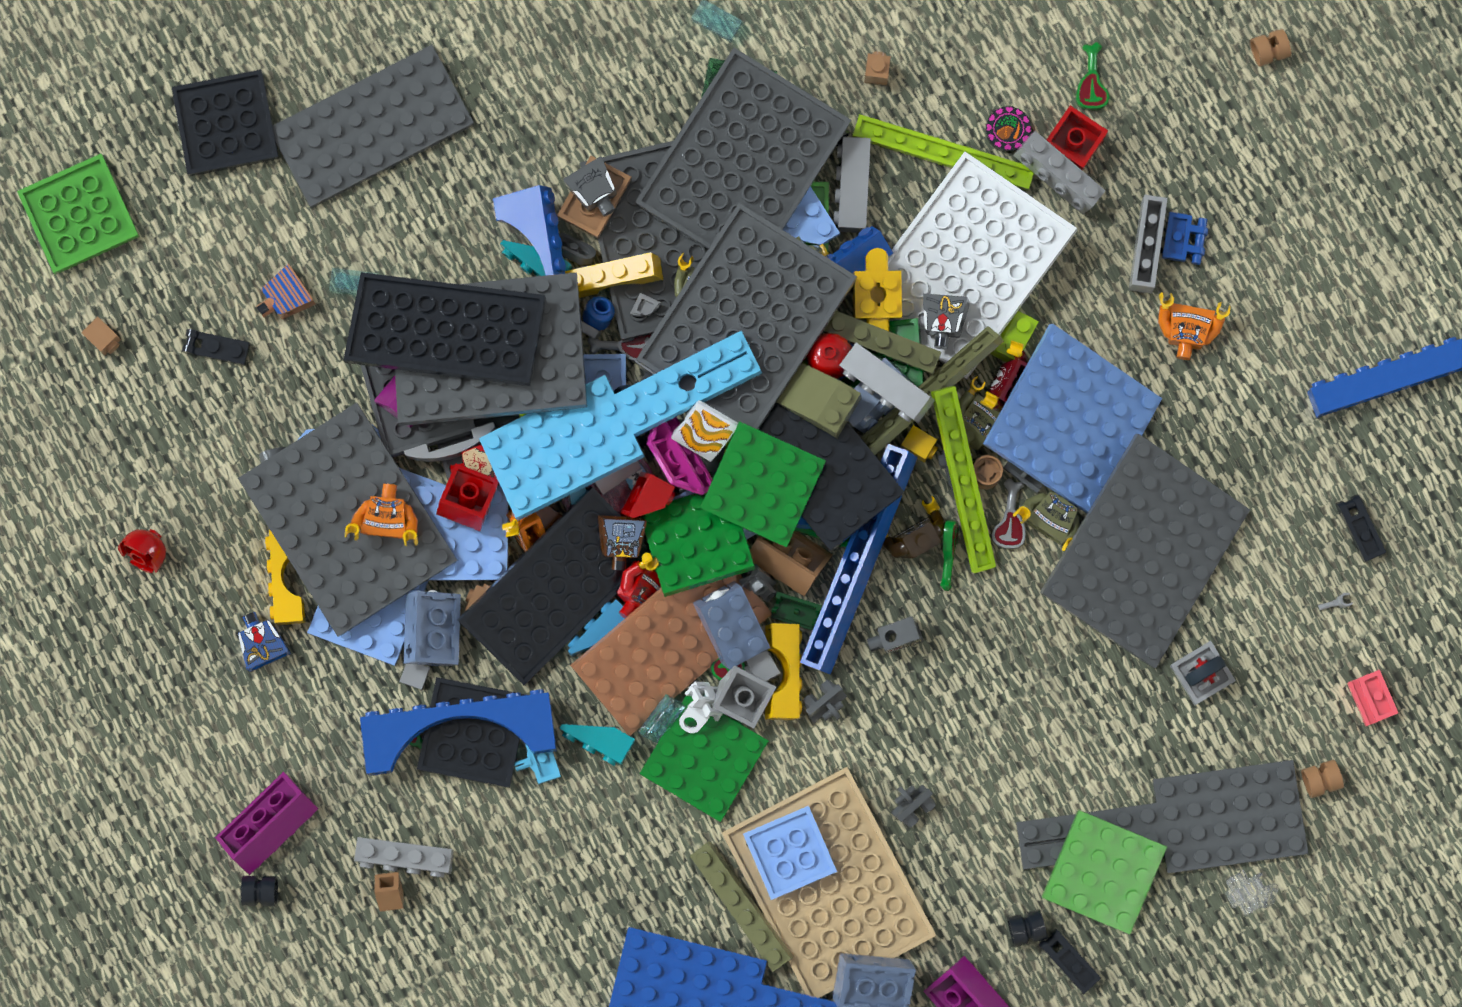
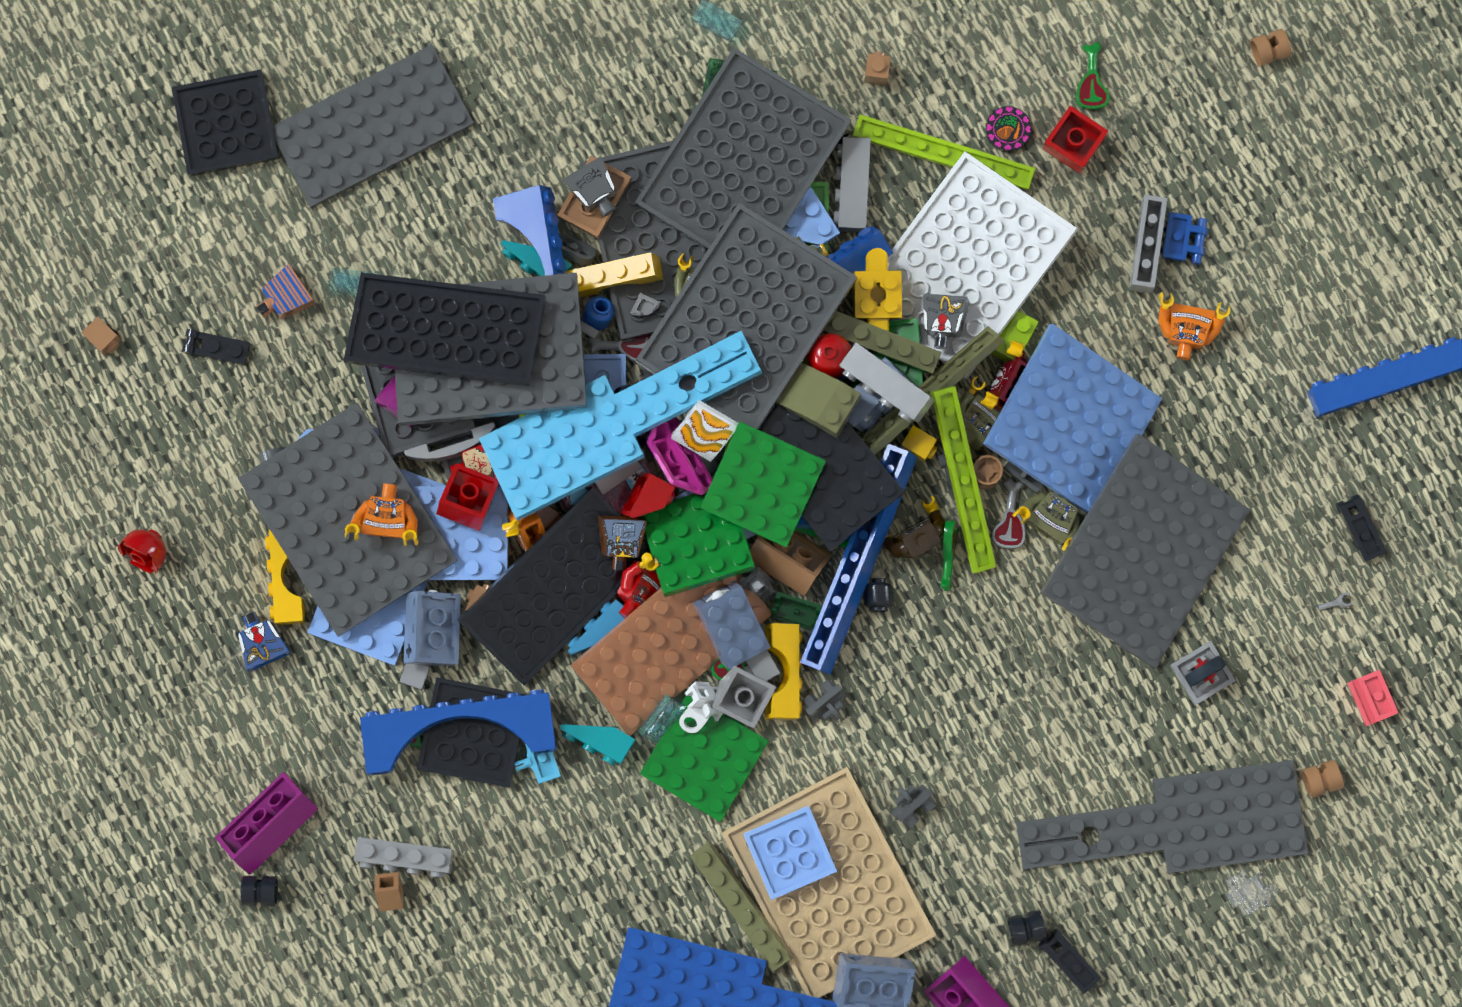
(78, 214): bright green plate -> none
(878, 595): none -> black head
(906, 632): dark grey torso -> none
(1059, 172): light grey brick -> none
(1104, 871): bright green plate -> none

